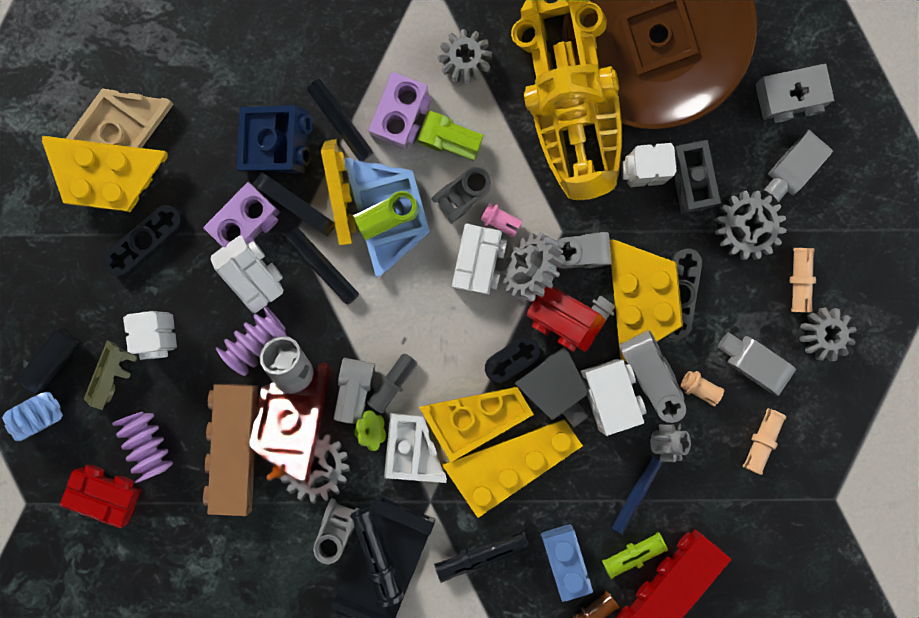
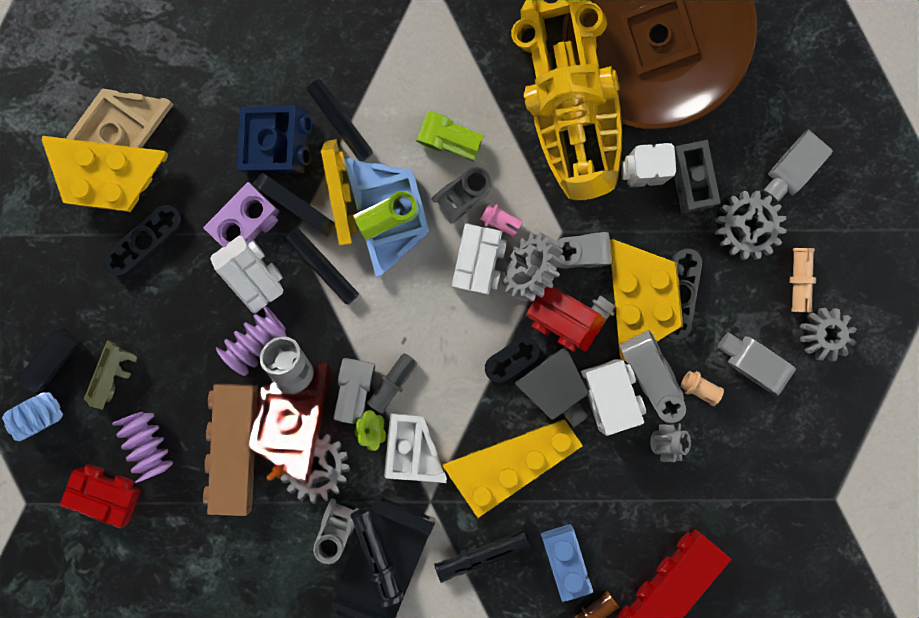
(150, 334): white brick -> none
(392, 109): lavender brick -> none
(456, 63): light grey gear -> none
(475, 419): yellow wing -> none
(635, 555): lime pin -> none
(637, 495): dark blue piece -> none
(764, 441): light nougat pin -> none
(809, 82): light grey brick -> none

